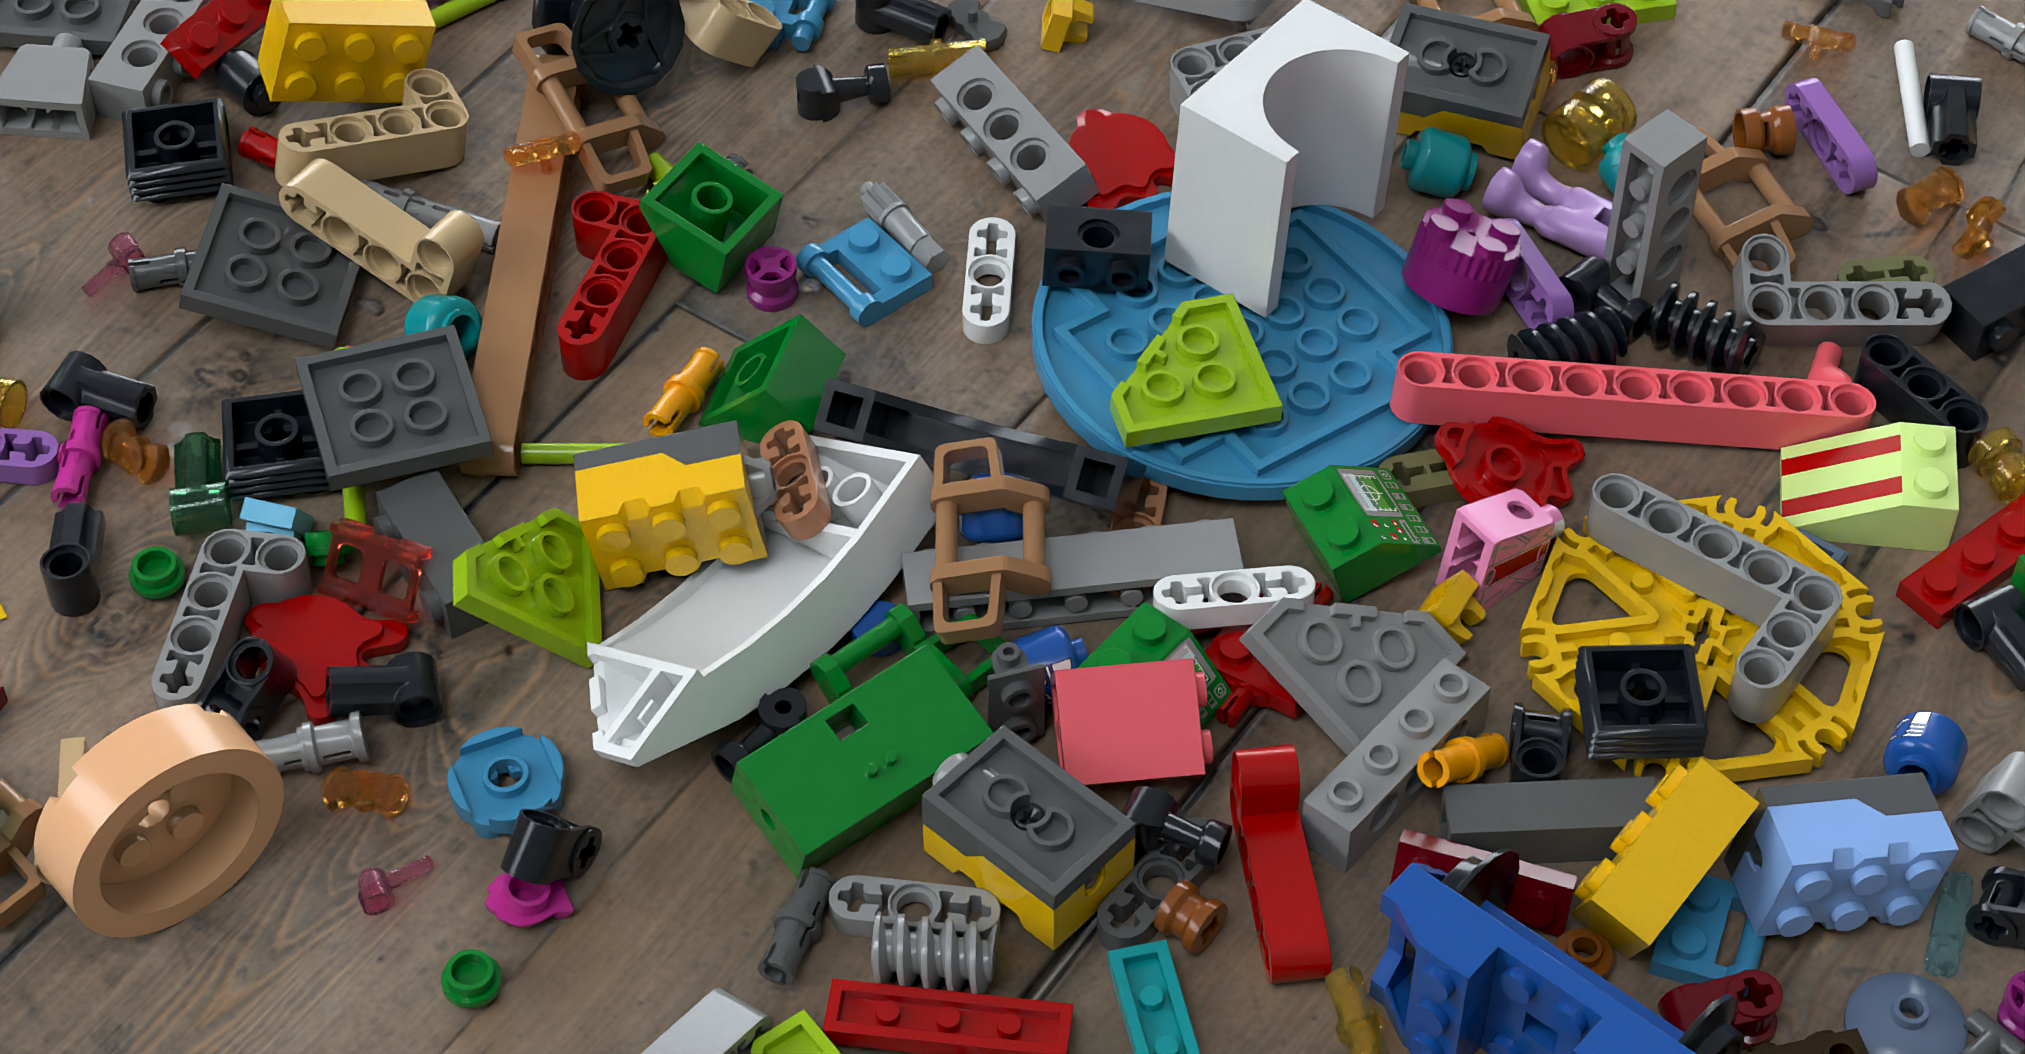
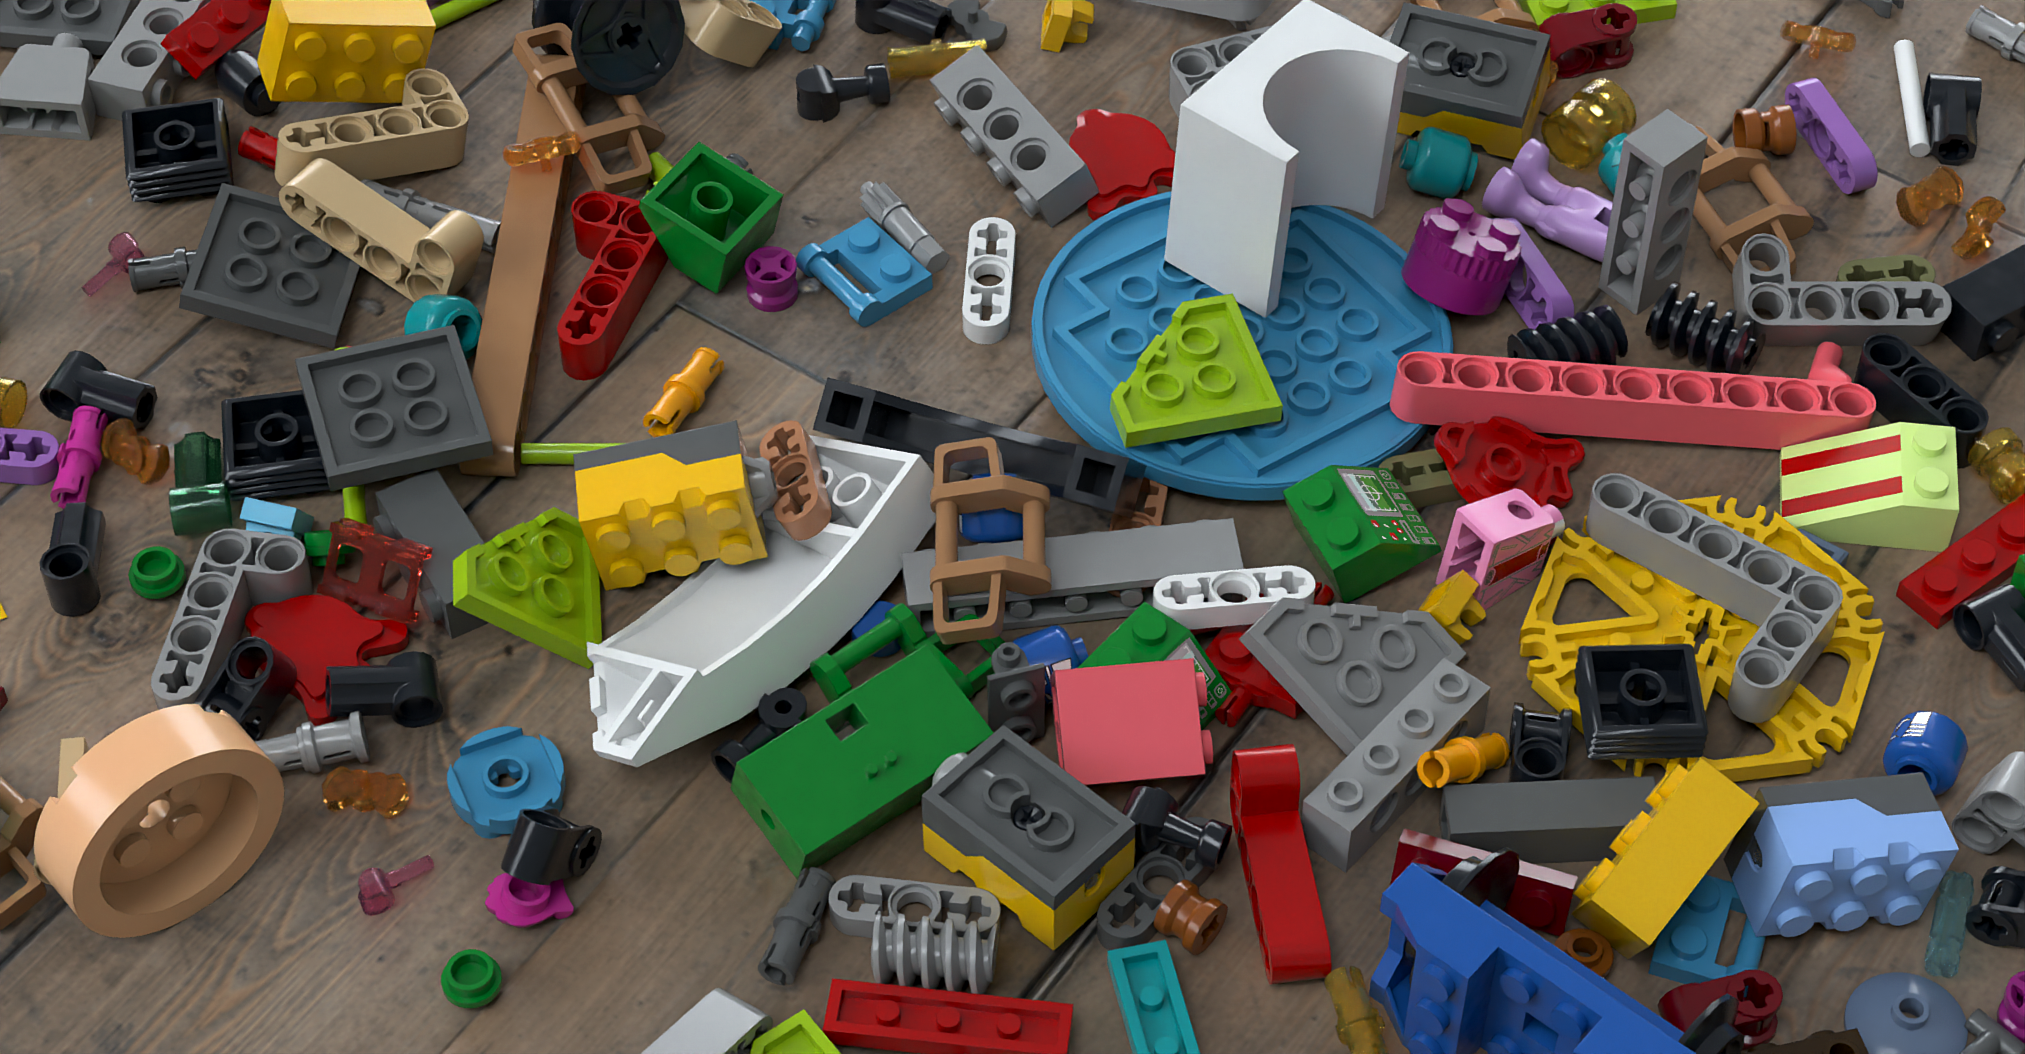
(775, 380): green slope -> none
(1097, 248): black brick -> none
(1590, 288): black leg -> none

